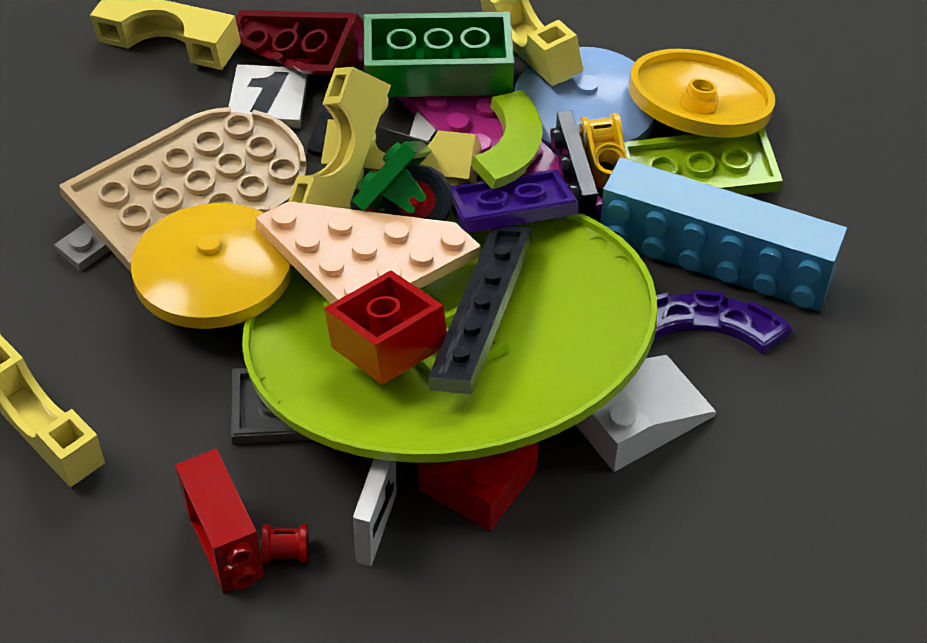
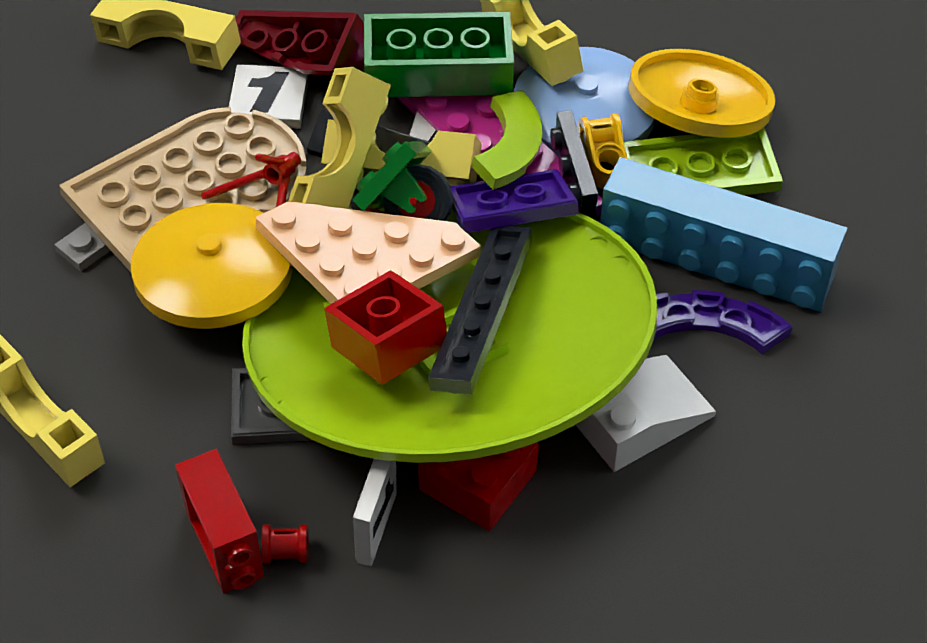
(275, 172): none -> red plant

